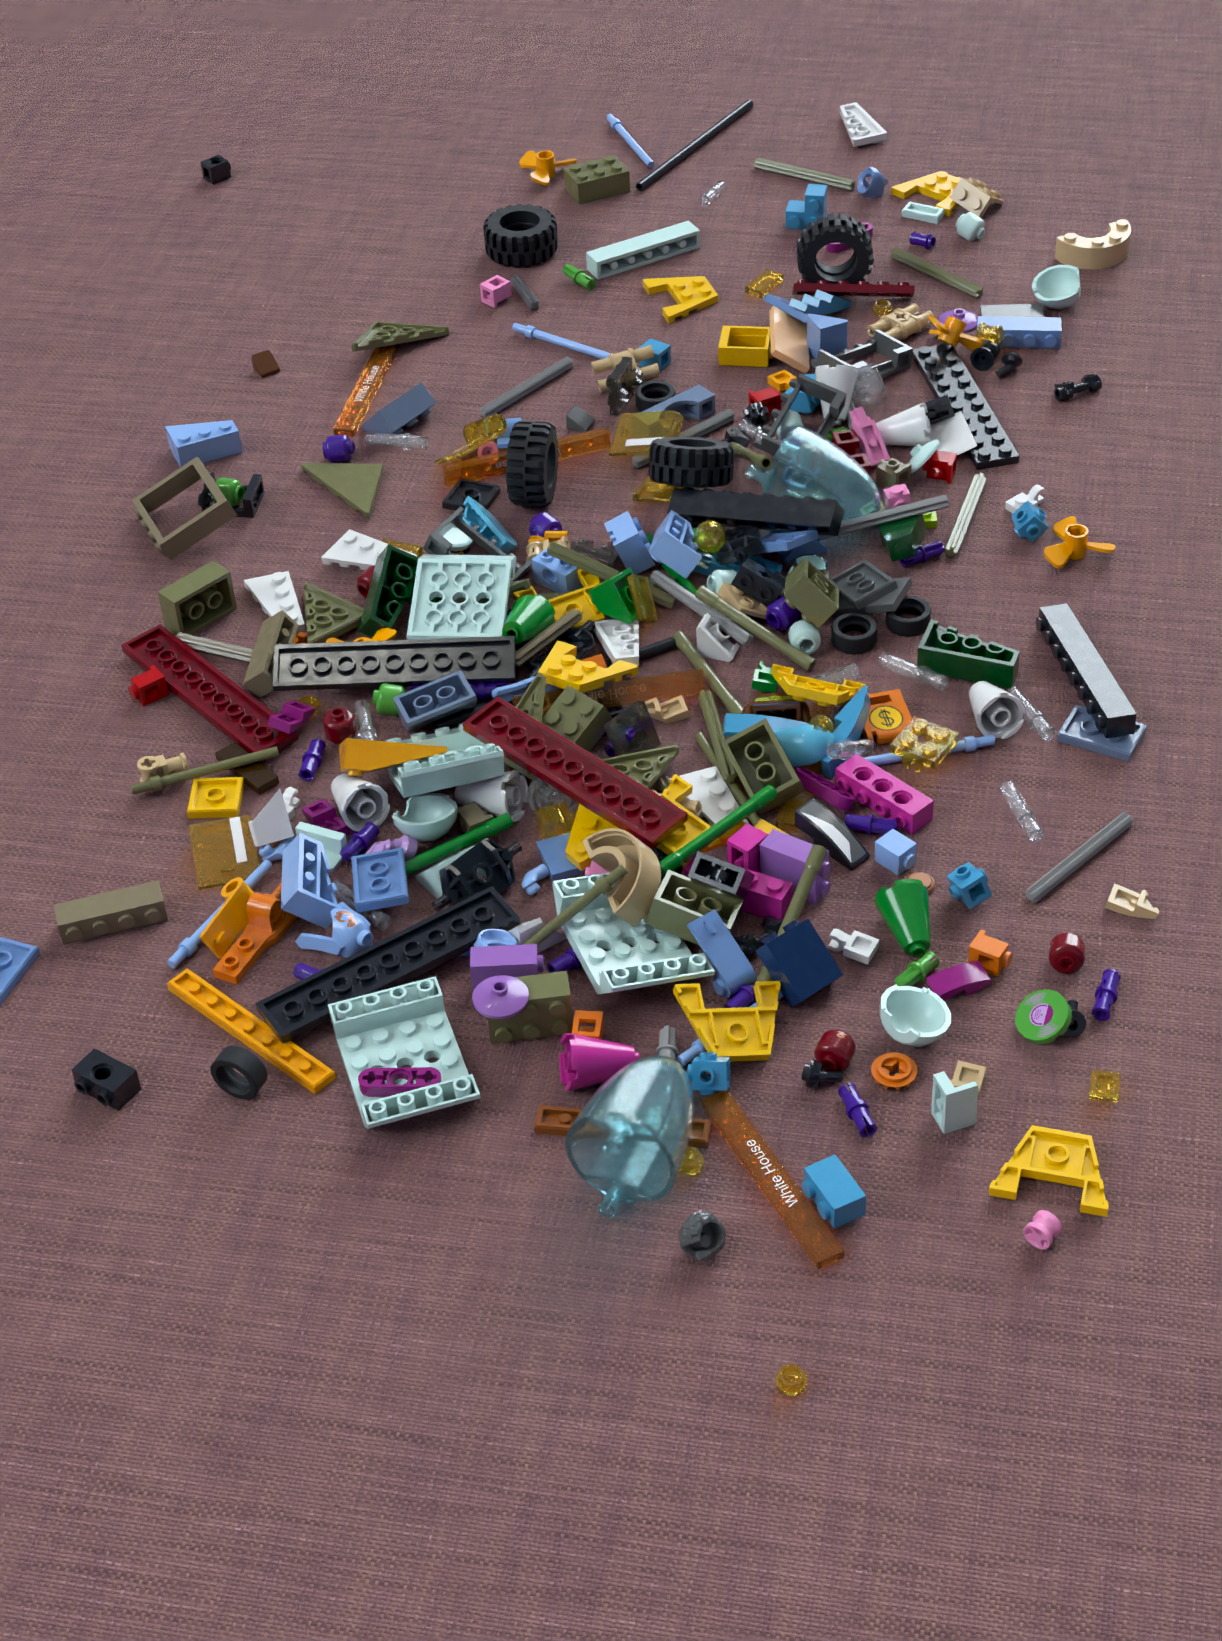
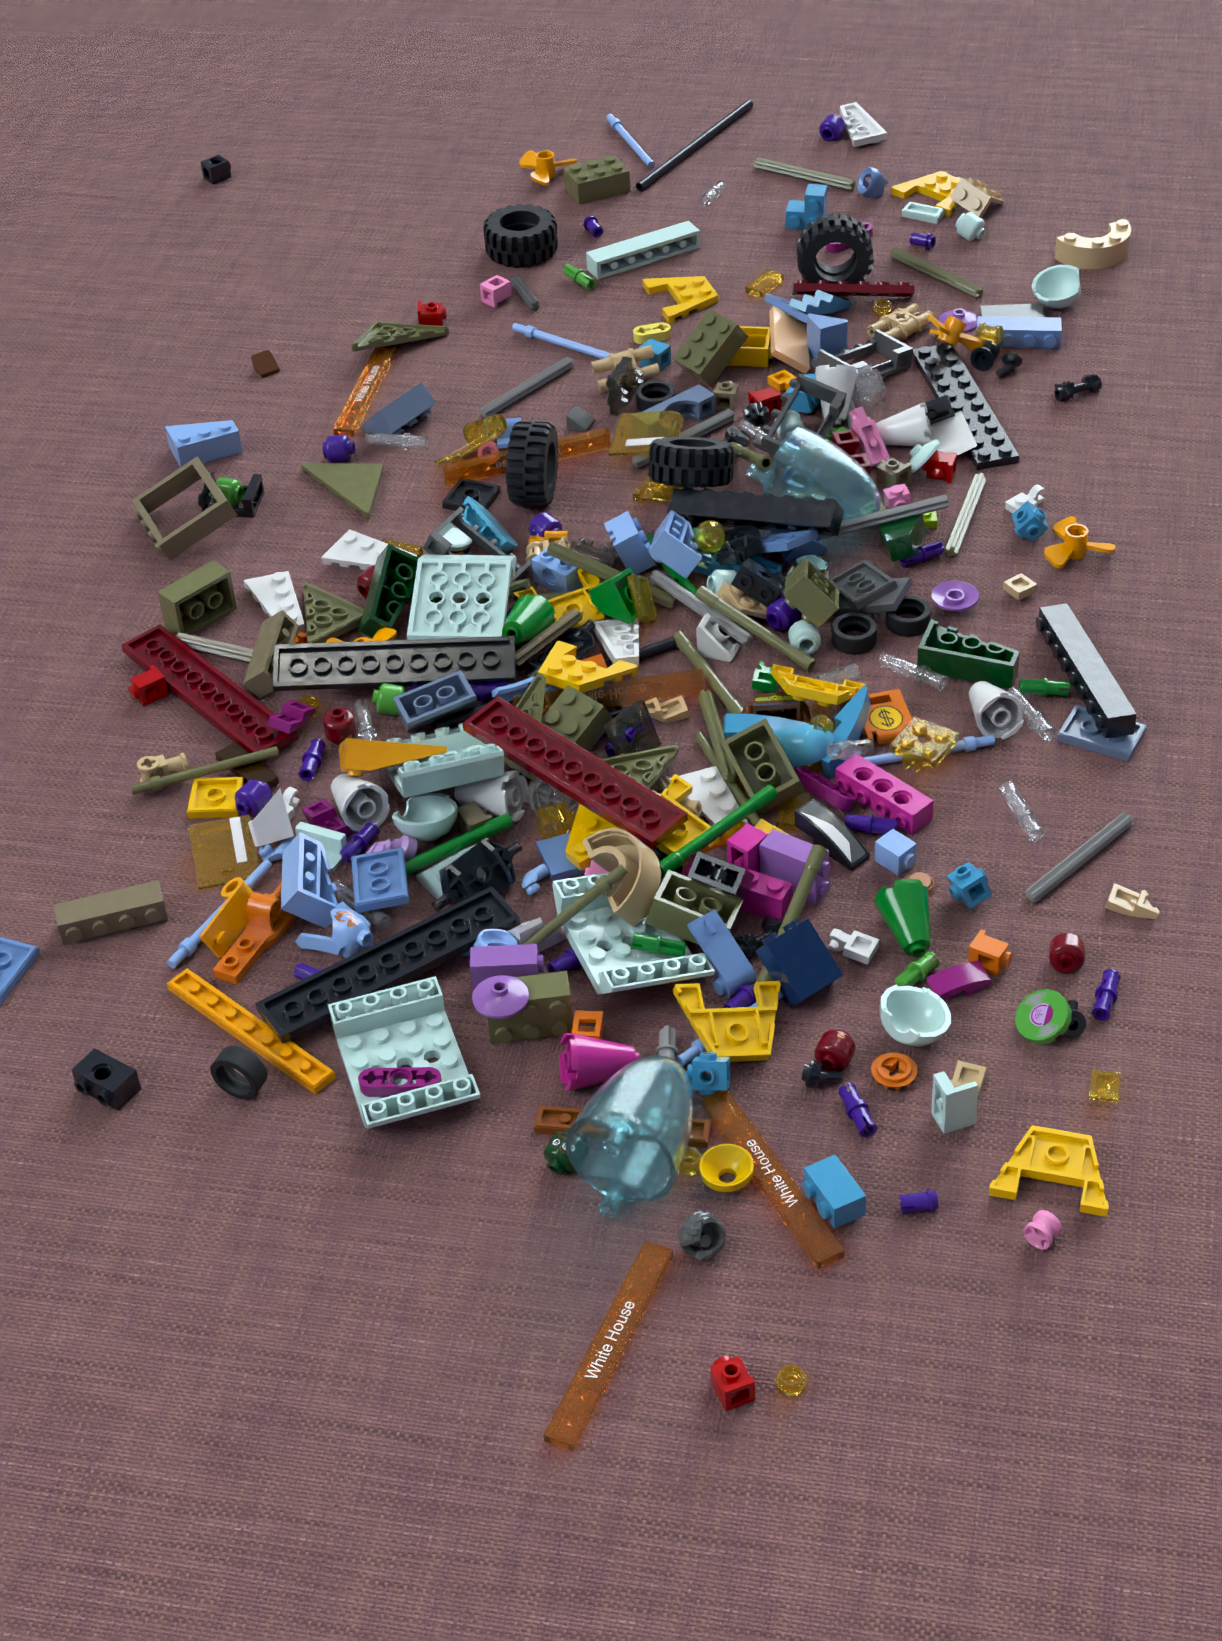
(252, 797): none -> dark purple head
(431, 313): none -> red brick
(556, 1154): none -> dark green head
(591, 224): none -> dark purple pin
(608, 1346): none -> clear orange tile
(655, 331): none -> light yellow beam
(658, 945): none -> green axle
(710, 347): none -> olive brick
(726, 1159): none -> yellow piece
(727, 391): none -> dark tan brick
(732, 1382): none -> red brick
(832, 127): none -> dark purple head
(919, 1202): none -> dark purple pin
(955, 595): none -> medium lavender dish
(1020, 586): none -> tan plate
(1044, 687): none -> green axle

